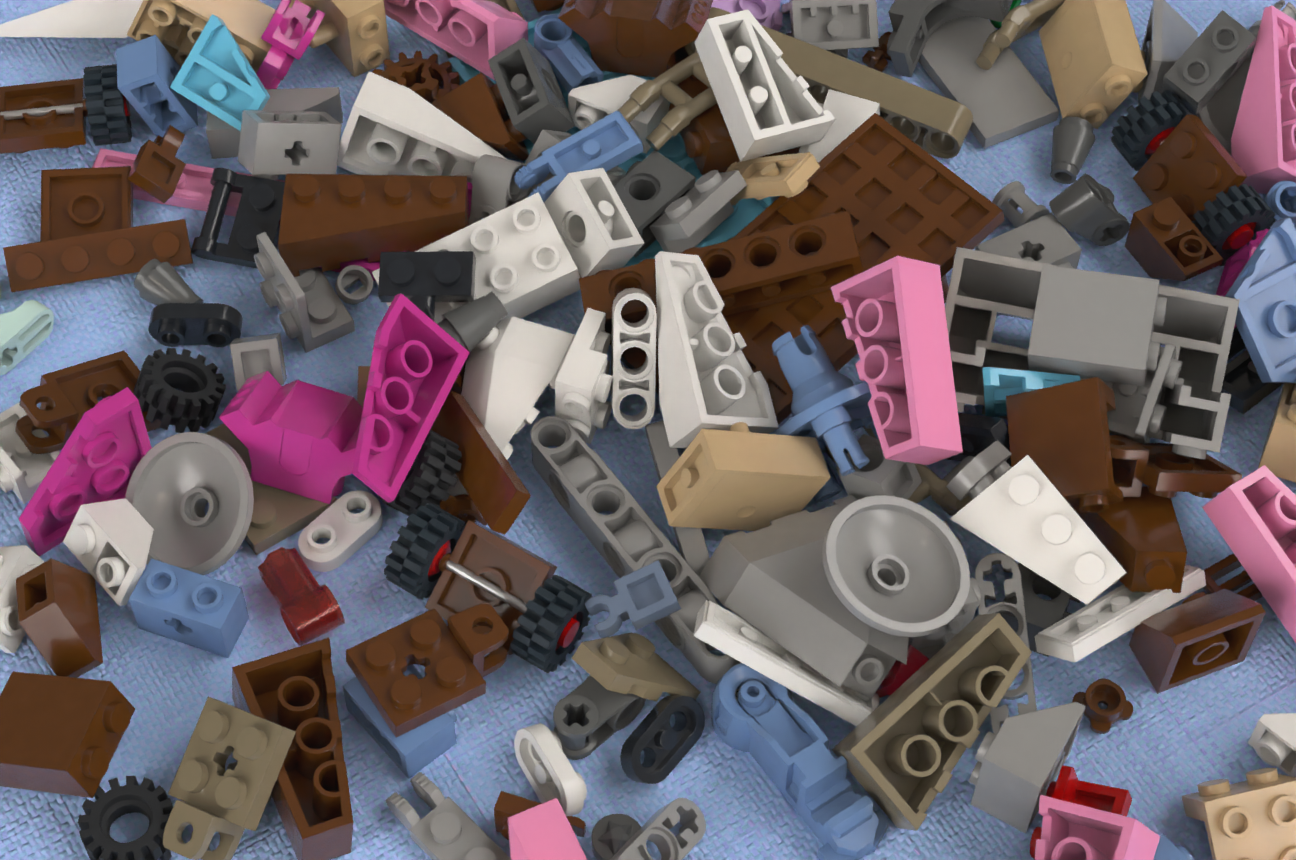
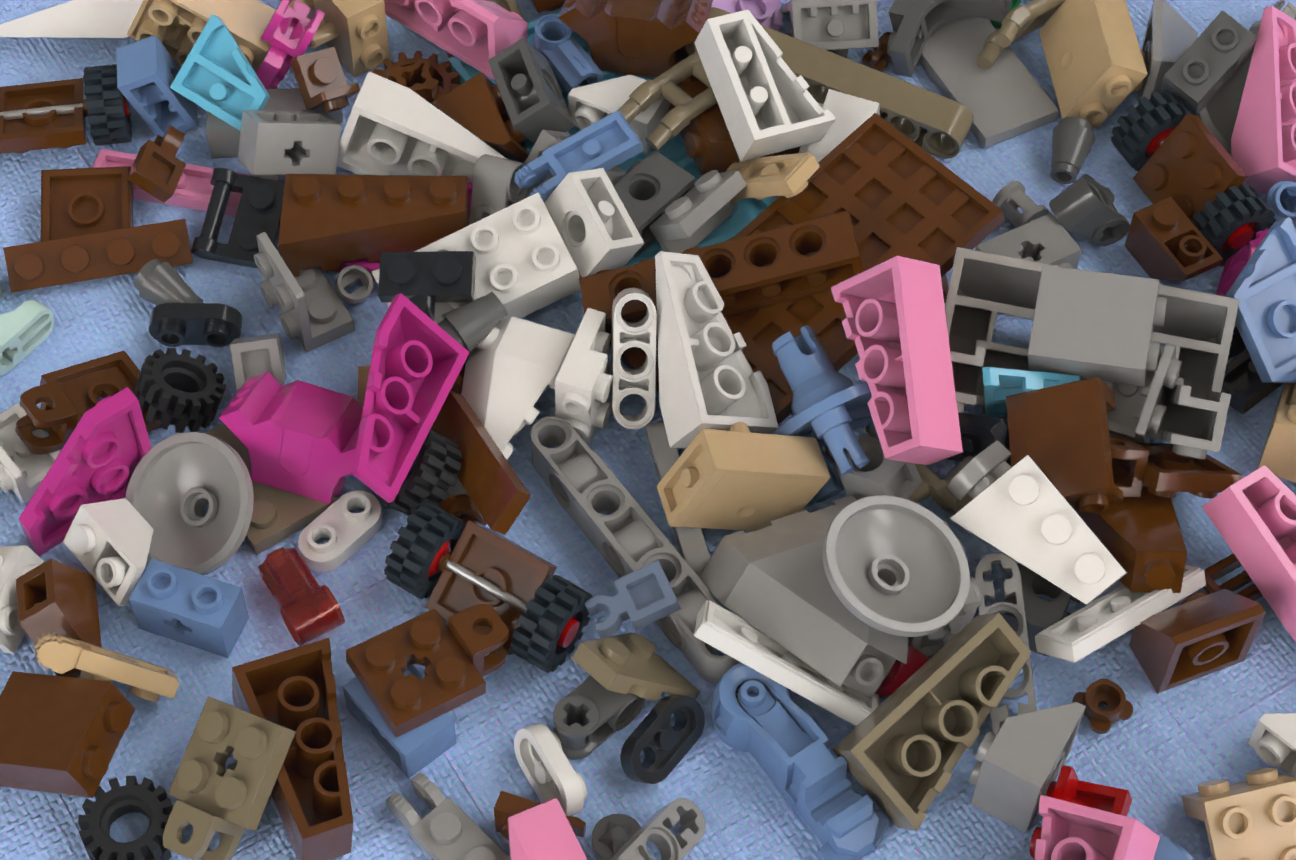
(98, 663): none -> tan hinge
(322, 80): none -> bracket

